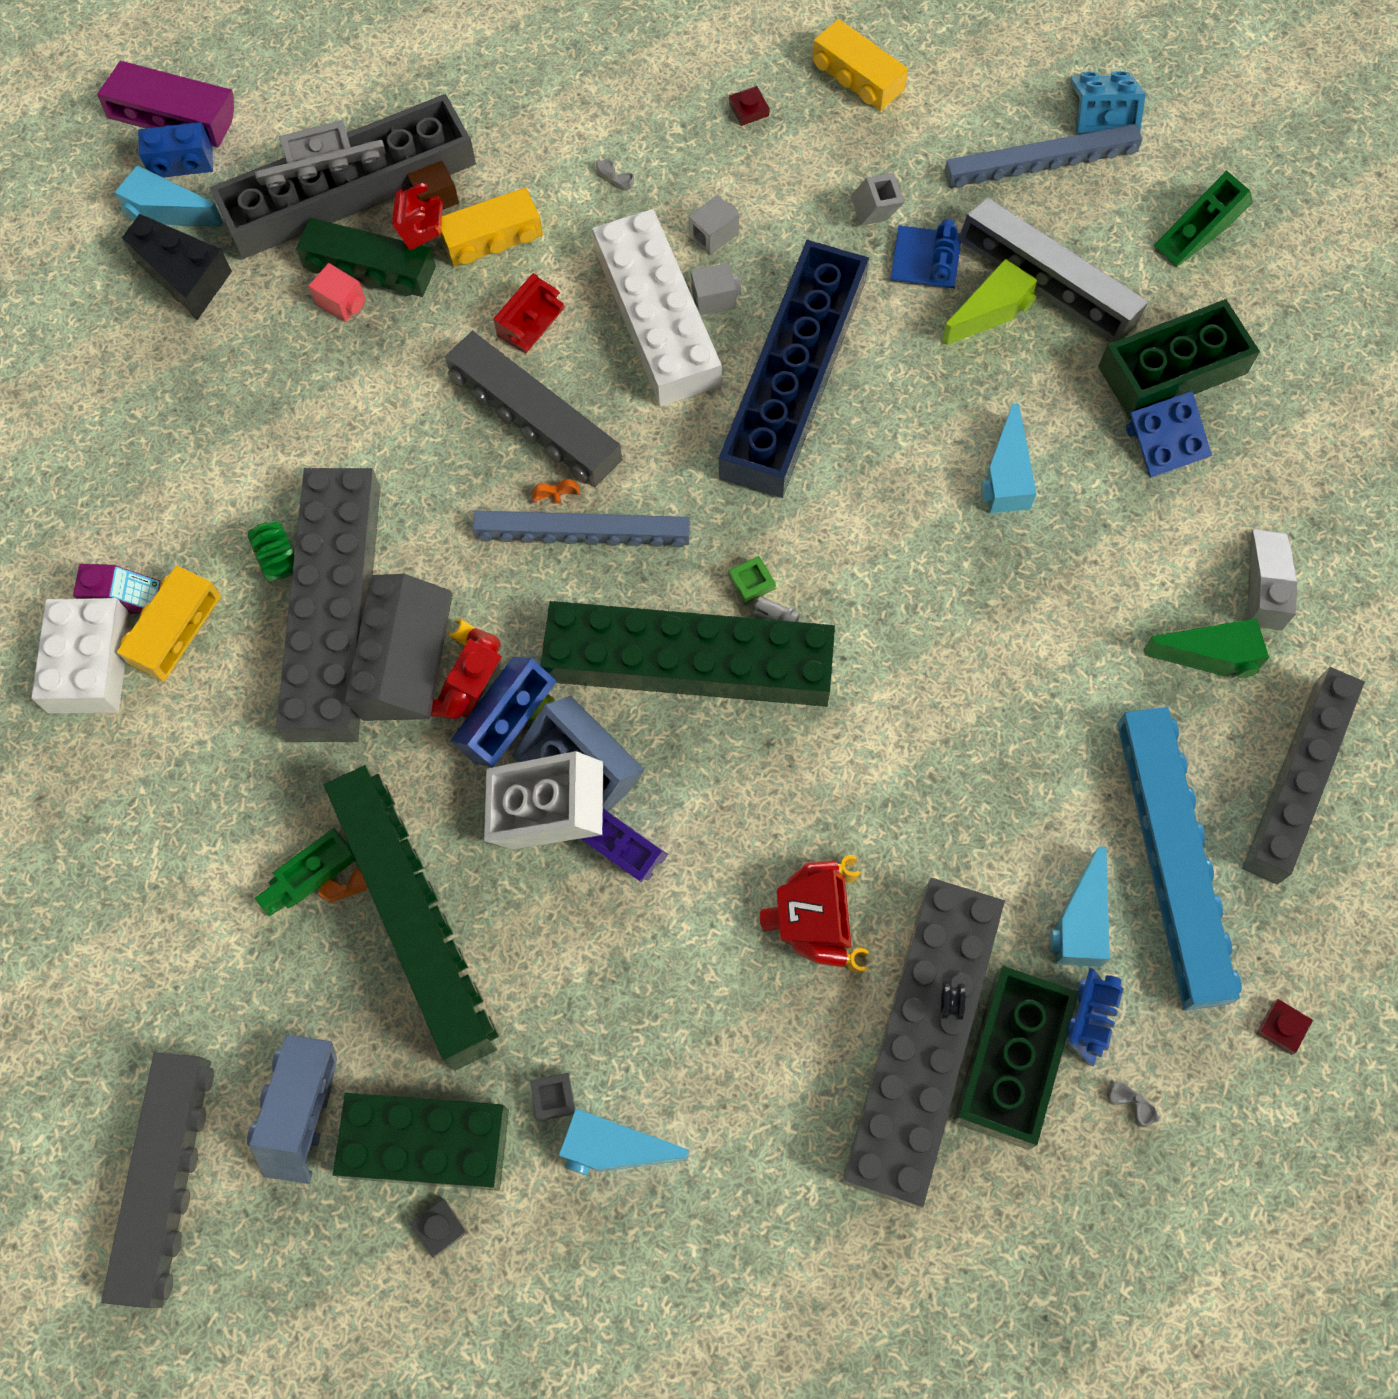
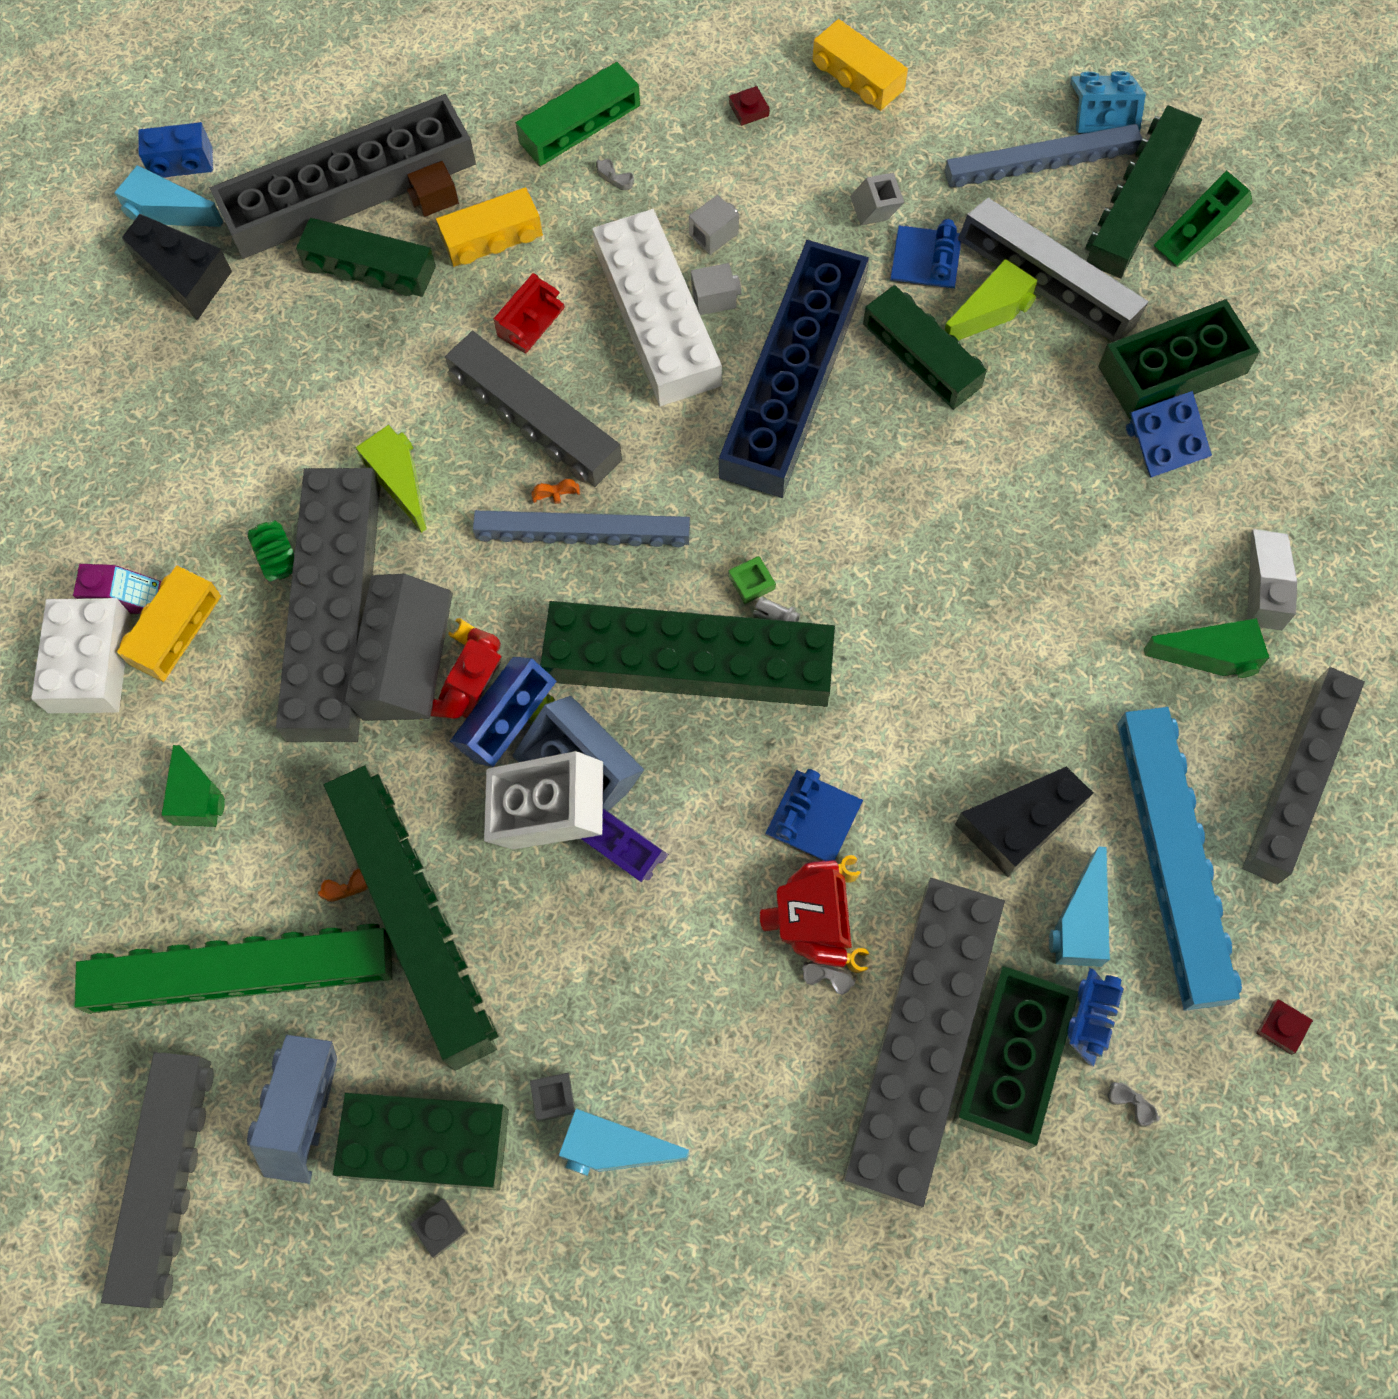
(164, 99): magenta brick -> none
(190, 793): none -> green slope
(233, 970): none -> green brick
(306, 872): green hinge -> none
(318, 150): light grey bracket -> none
(337, 292): coral brick -> none
(395, 471): none -> lime slope
(416, 219): red hinge -> none
(578, 113): none -> green brick
(814, 816): none -> blue hinge
(840, 979): none -> light grey piece
(924, 346): none -> dark green brick
(952, 1001): black bush -> none
(1010, 475): medium azure slope -> none
(1024, 819): none -> black wedge
(1143, 191): none -> dark green brick

